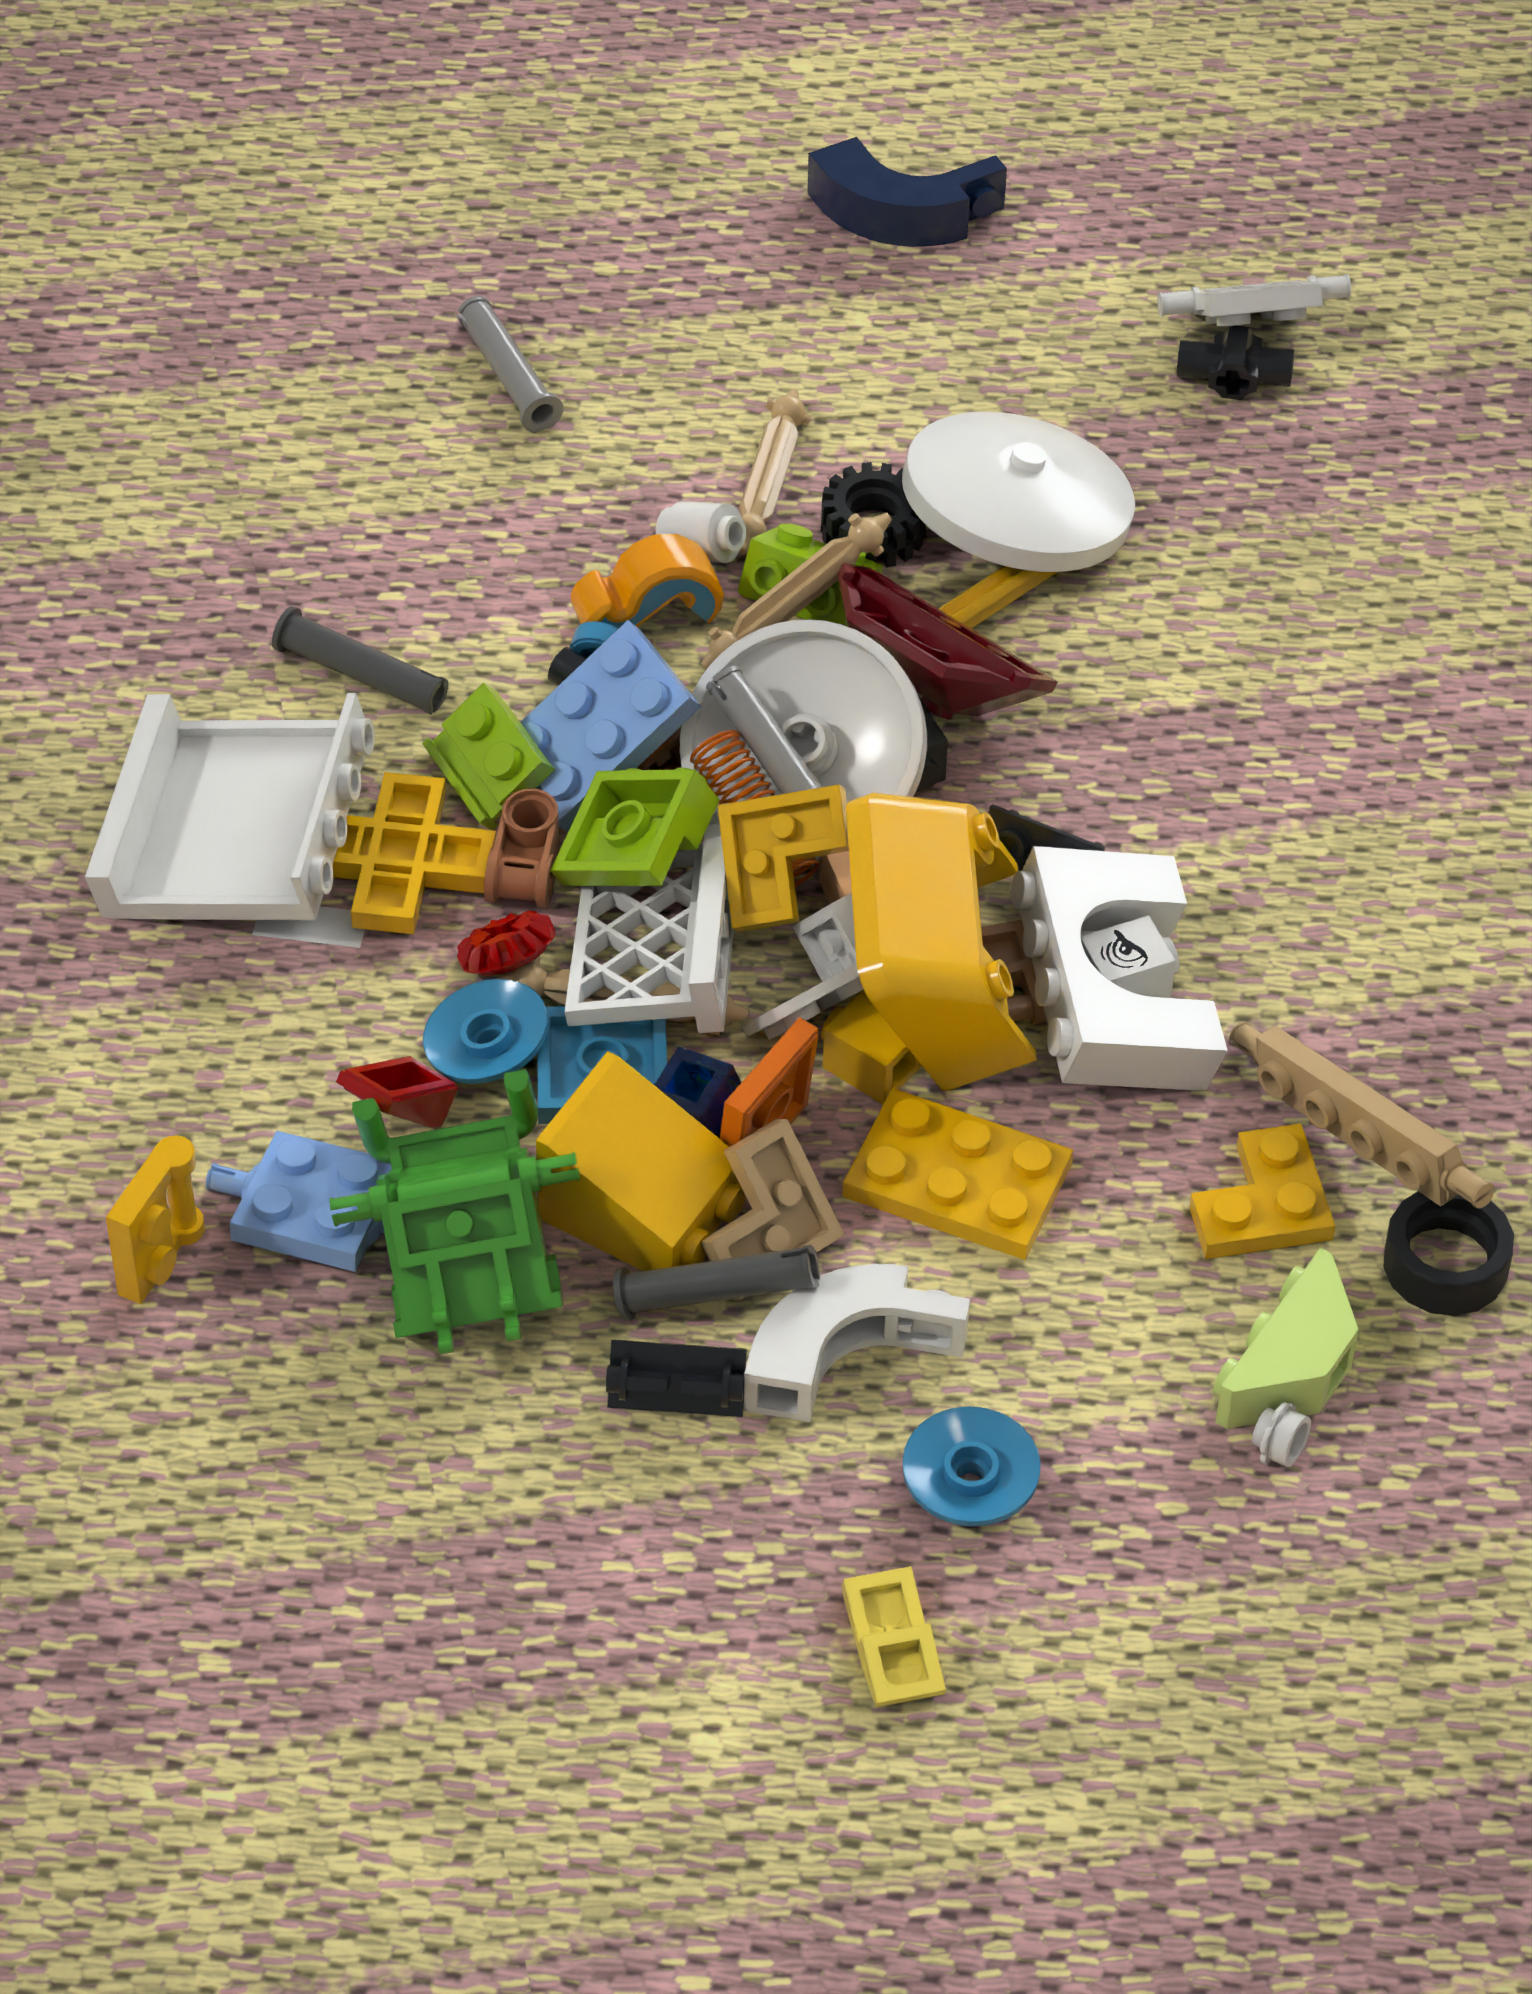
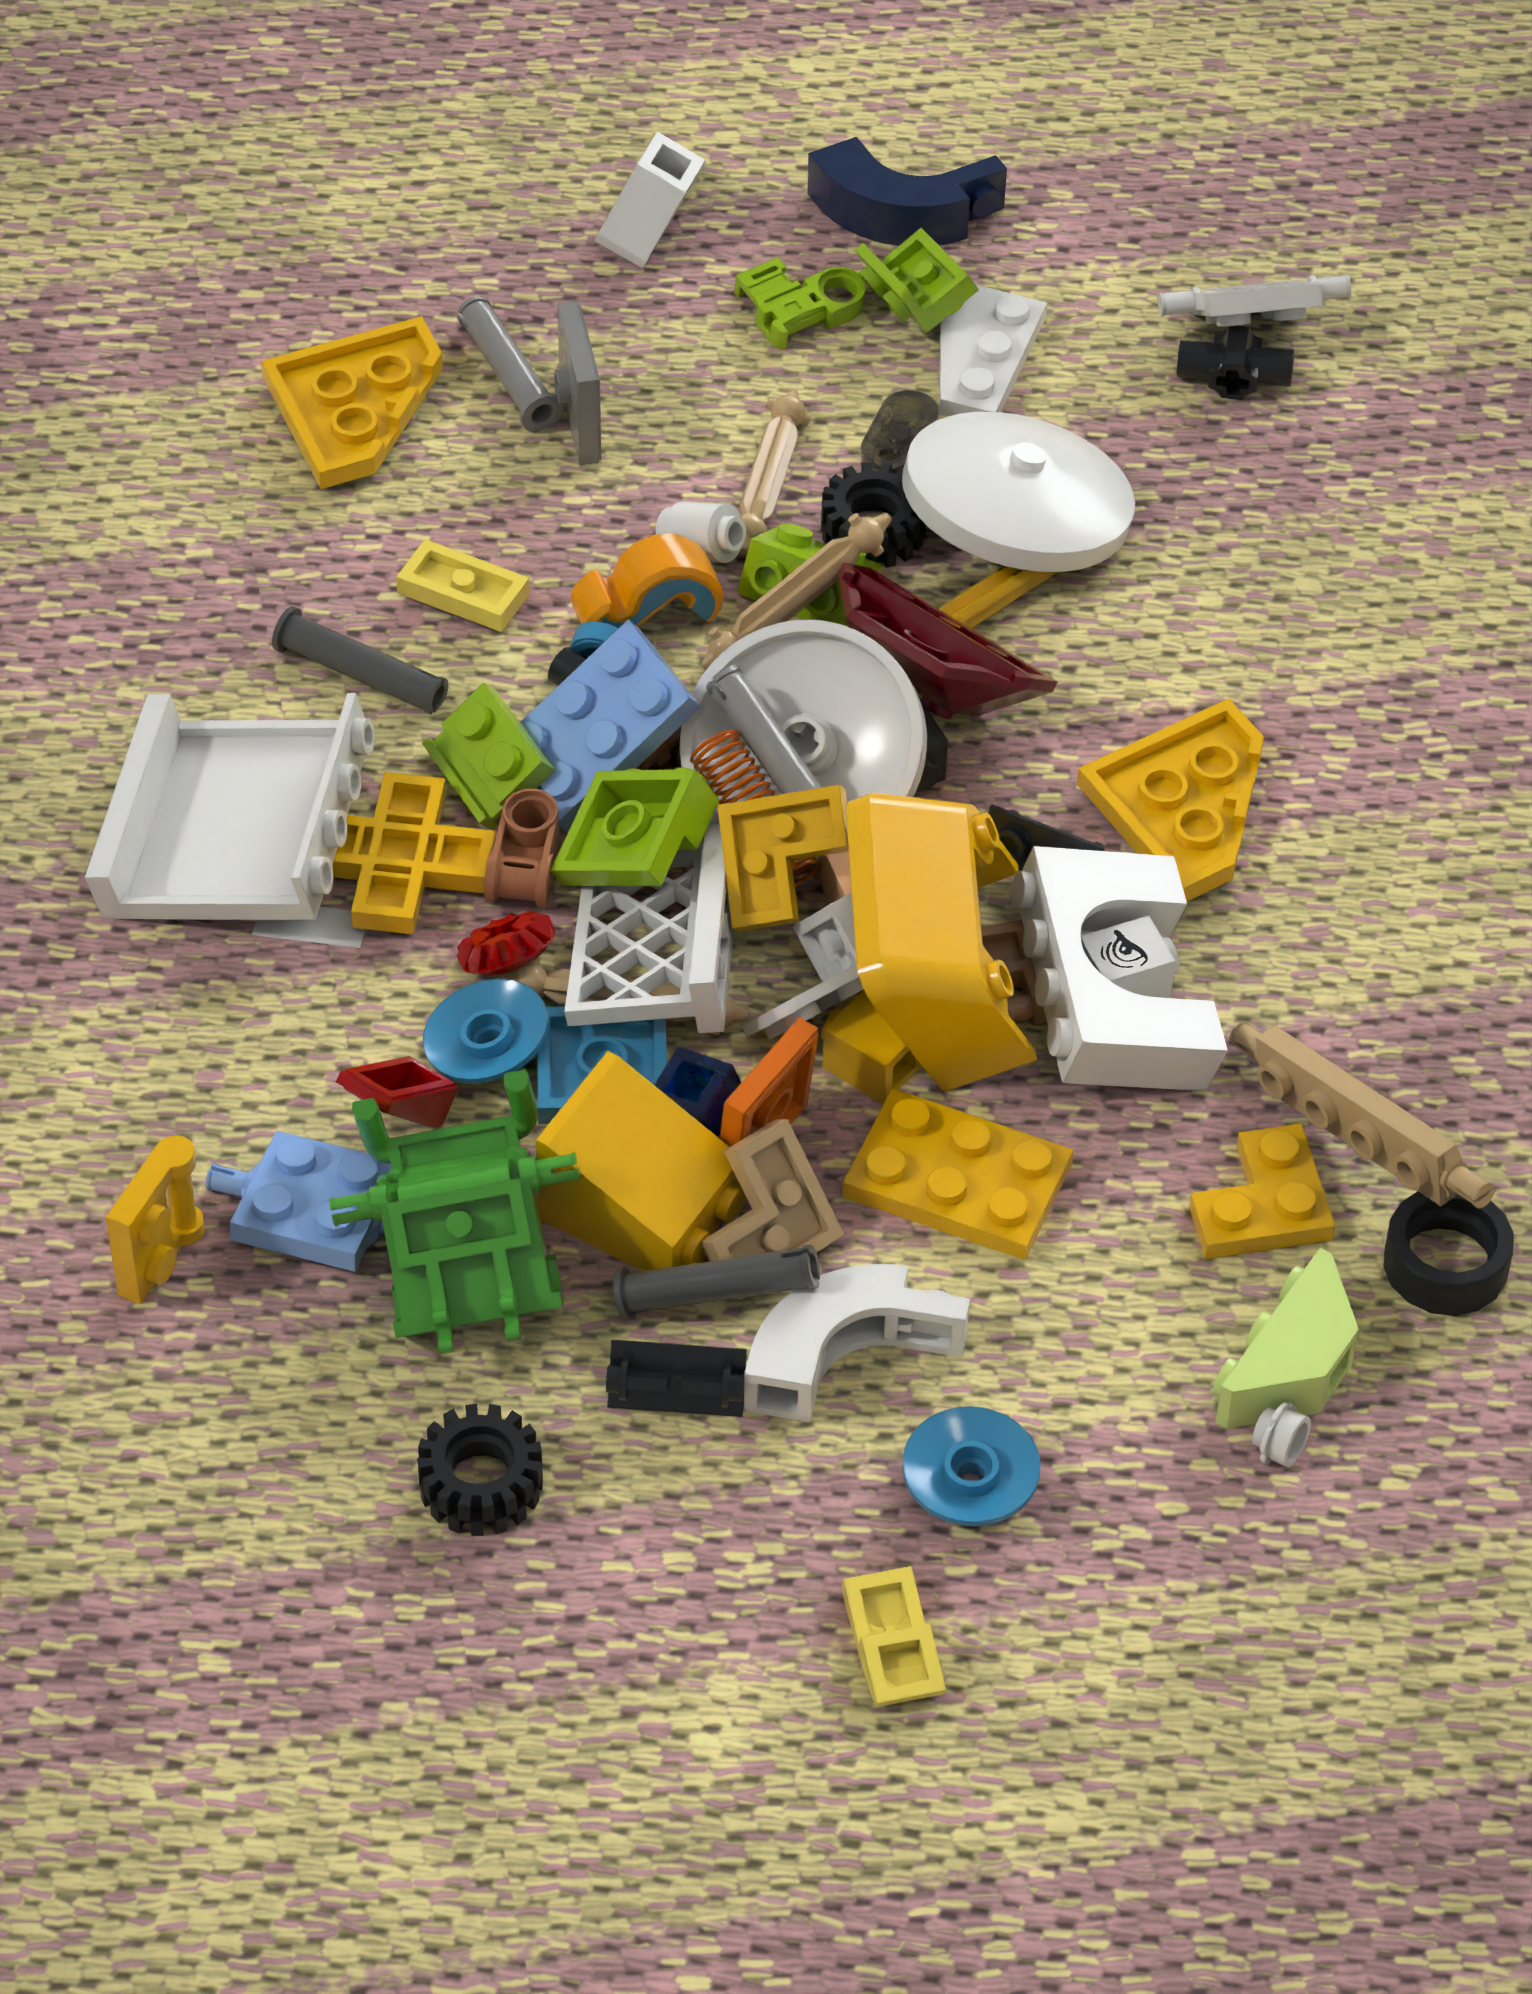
(354, 396): none -> yellow plate
(463, 585): none -> light yellow plate
(475, 1437): none -> black tyre
(578, 383): none -> light grey plate
(650, 200): none -> white slope
(795, 307): none -> lime piece
(891, 431): none -> clear smoke plate
(917, 280): none -> lime bracket
(986, 349): none -> white wing
(1183, 792): none -> yellow plate

